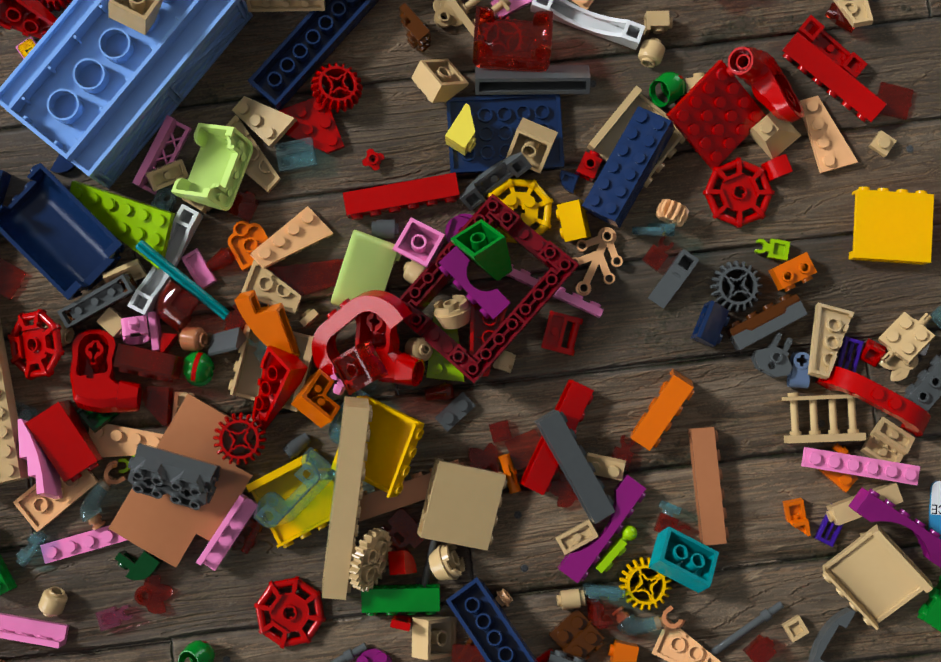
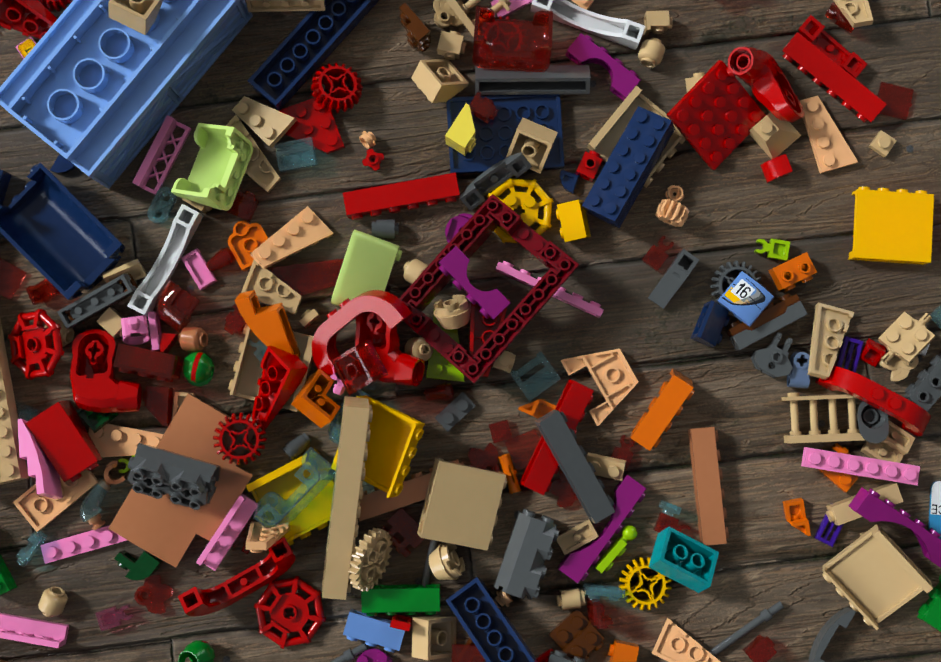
(42, 292): none -> clear red bracket
(127, 218): lime wing -> none
(166, 174): tan plate -> none
(182, 279): teal axle -> none
(206, 601): none -> red arch
(226, 341): dark grey slope -> none
(262, 538): none -> light nougat wing
(367, 139): none -> light nougat plate
(373, 631): none -> medium blue brick
(401, 562): red brick -> none
(419, 242): bright pink slope -> none
(451, 45): none -> tan brick
(483, 108): none -> clear red brick
(485, 248): green slope -> none
(526, 555): none -> dark grey brick
(537, 408): none -> orange slope
(538, 382): none -> clear light blue plate
(555, 332): red plate -> none
(586, 51): none -> magenta arch
(597, 258): light nougat plant -> none
(611, 376): none -> light nougat wing
(637, 626): clear light blue piece -> none
(655, 229): clear light blue slope -> none
(672, 86): green helmet -> none
(674, 189): none -> light nougat plate
(742, 182): red plate -> none
(745, 299): none -> slope
(795, 628): tan plate -> none
(872, 423): none -> dark grey piece

